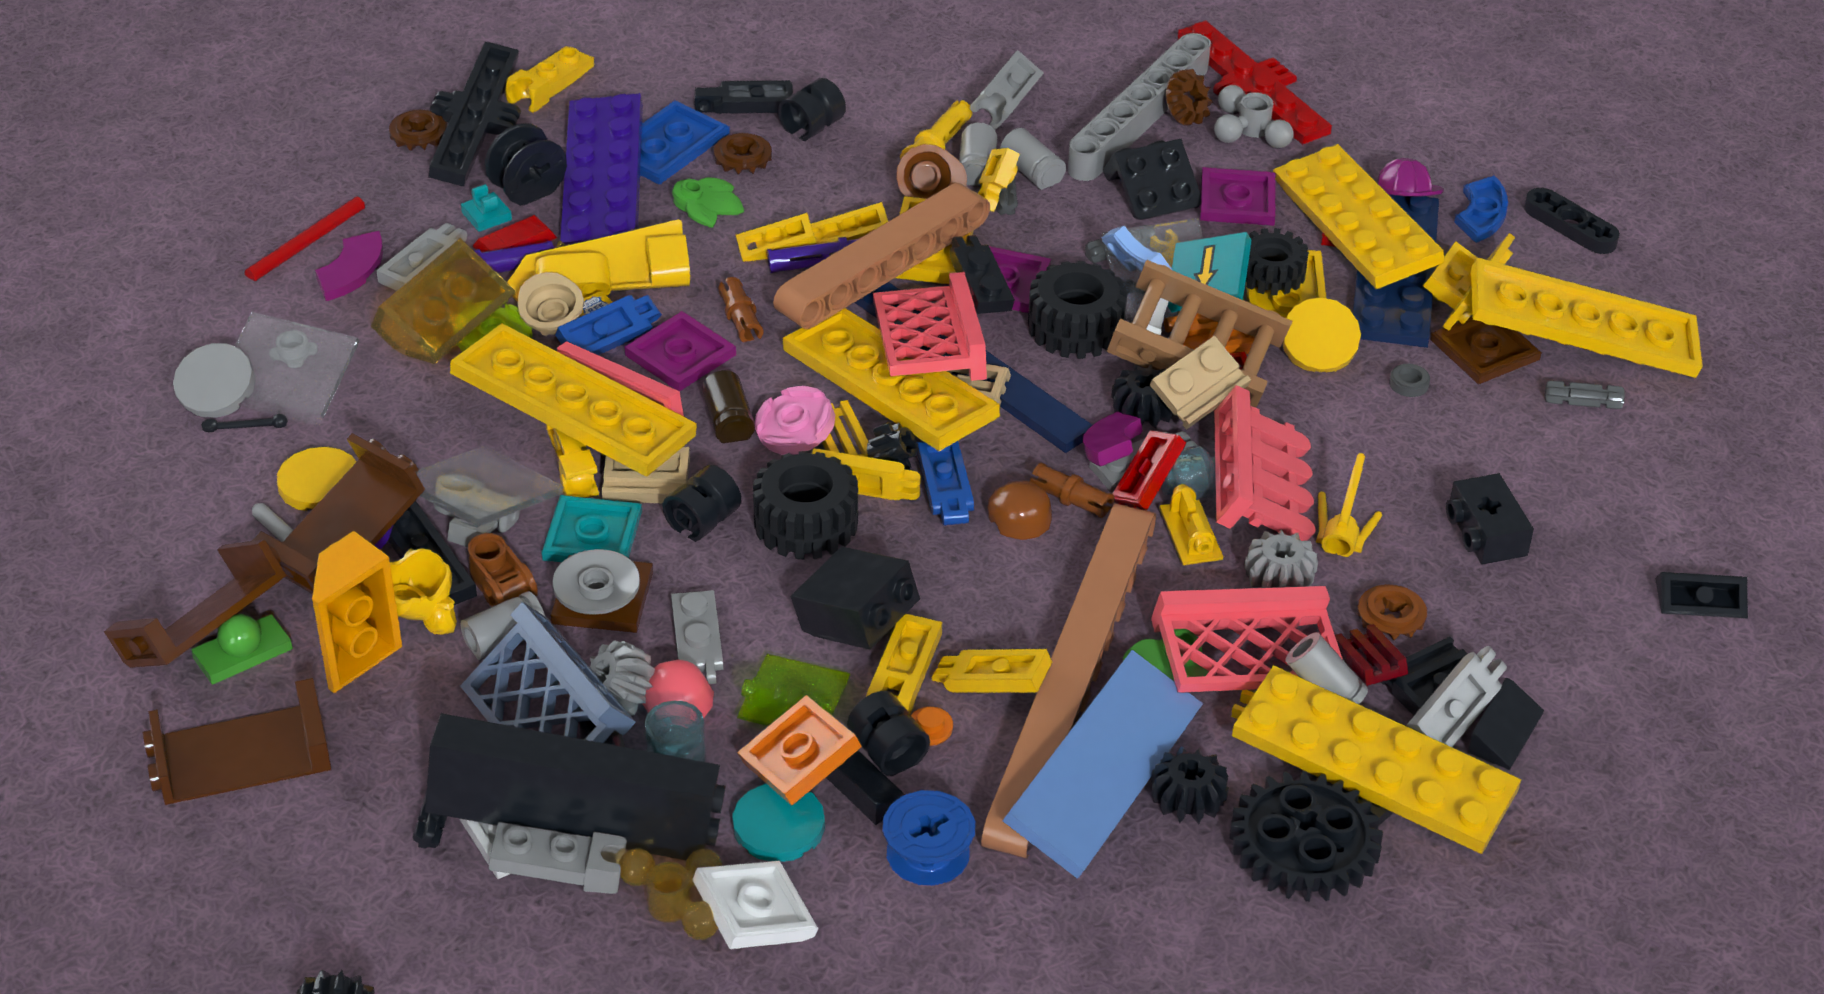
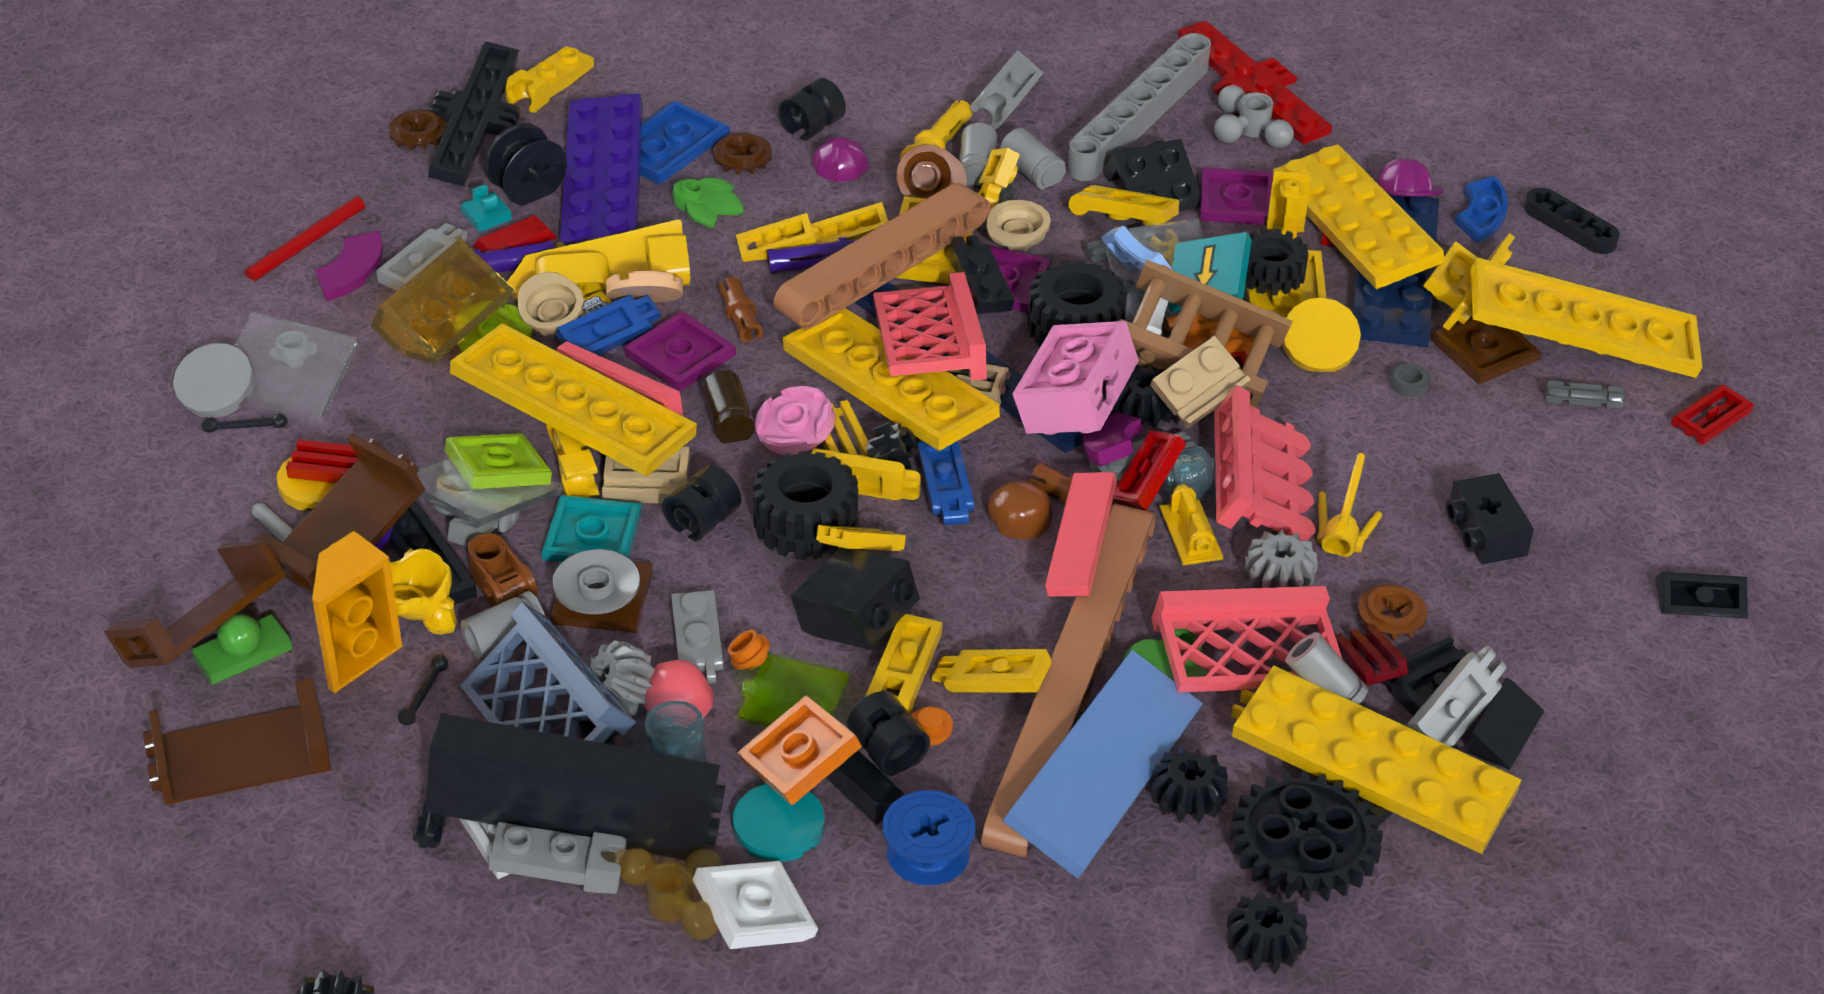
(320, 461): none -> red tile
(408, 716): none -> black hinge
(497, 461): none -> lime tile
(656, 284): none -> light nougat tile
(743, 97): black hinge -> none
(748, 650): none -> orange plate
(840, 160): none -> magenta piece
(860, 538): none -> yellow tile
(1018, 224): none -> tan piece
(1076, 378): none -> bright pink piece
(1081, 534): none -> coral tile
(1124, 204): none -> yellow plate
(1180, 105): reddish brown gear -> none
(1266, 931): none -> black gear
(1288, 202): none -> yellow hinge
(1683, 418): none -> red tile

